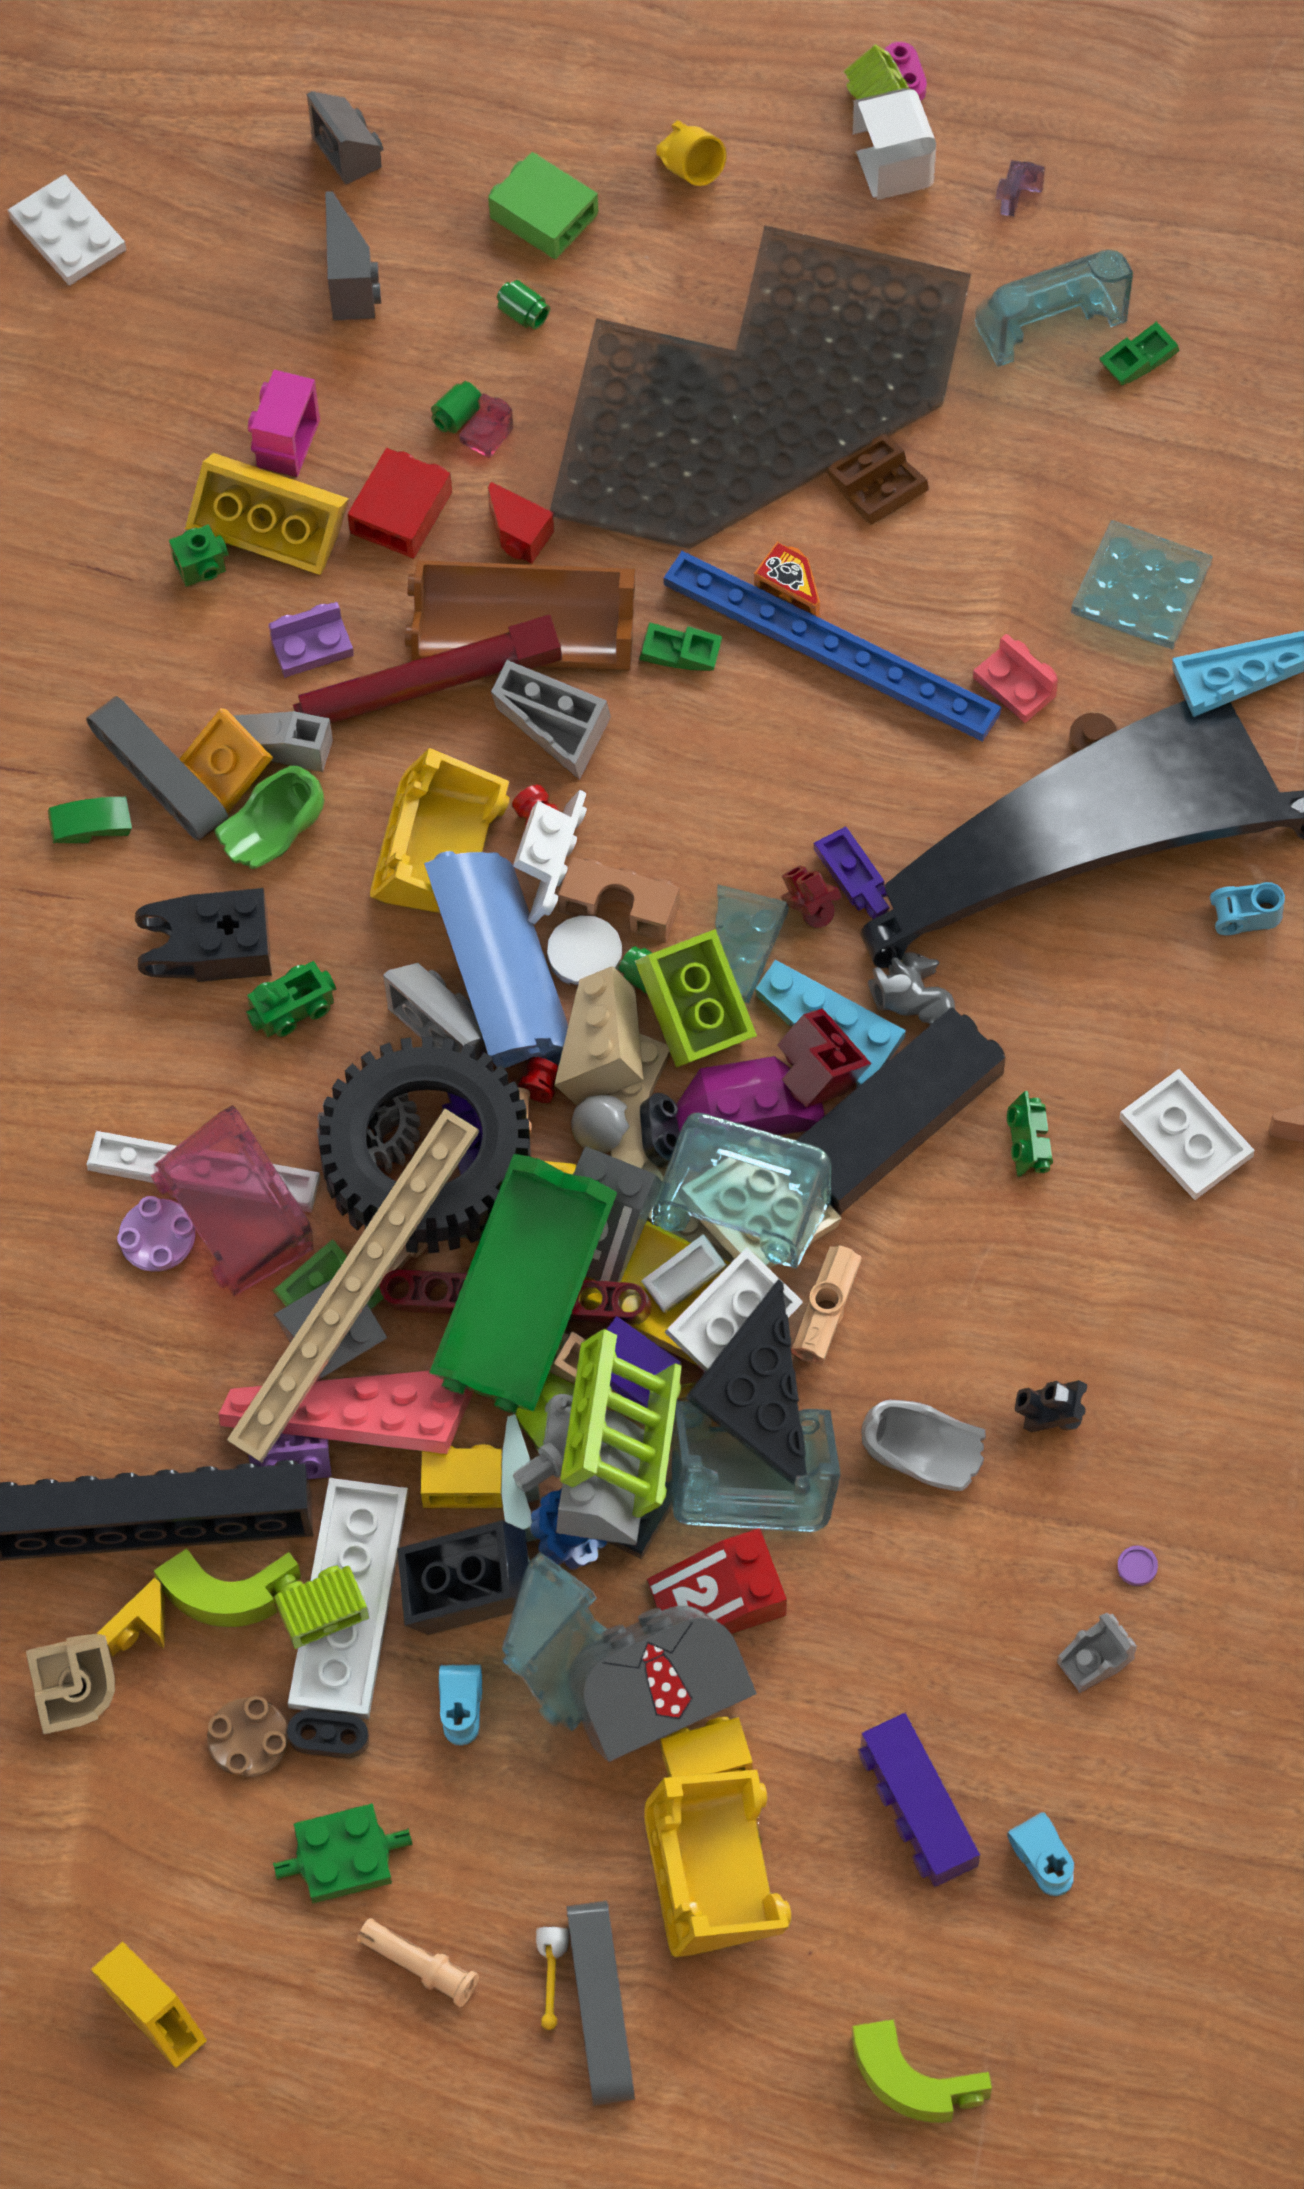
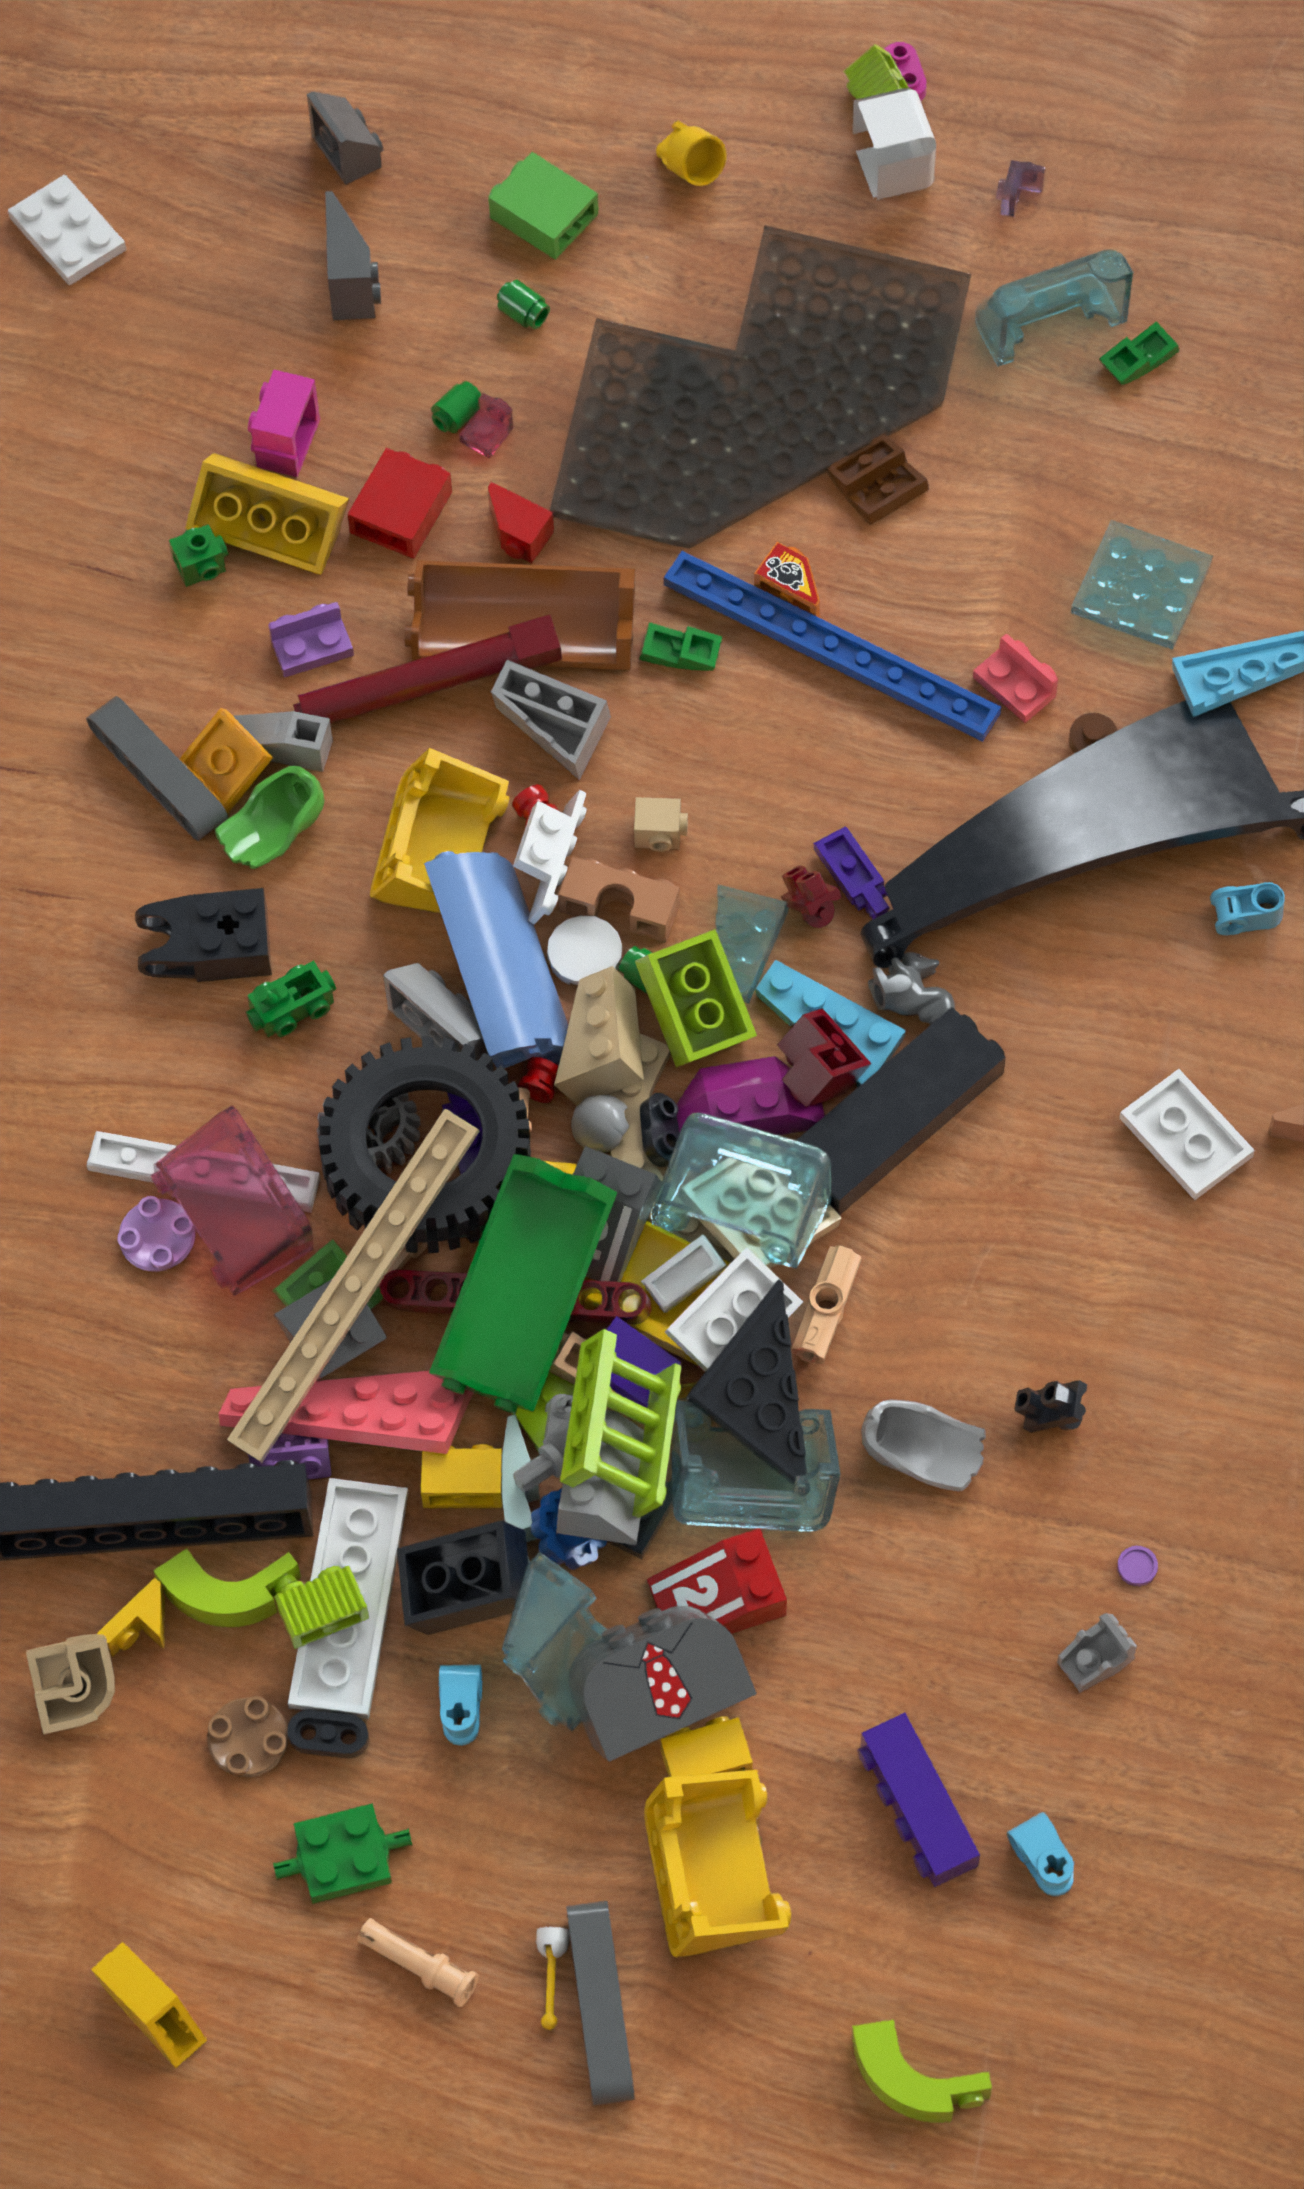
(89, 817): green slope -> none
(659, 823): none -> tan brick
(1026, 1119): green hinge -> none

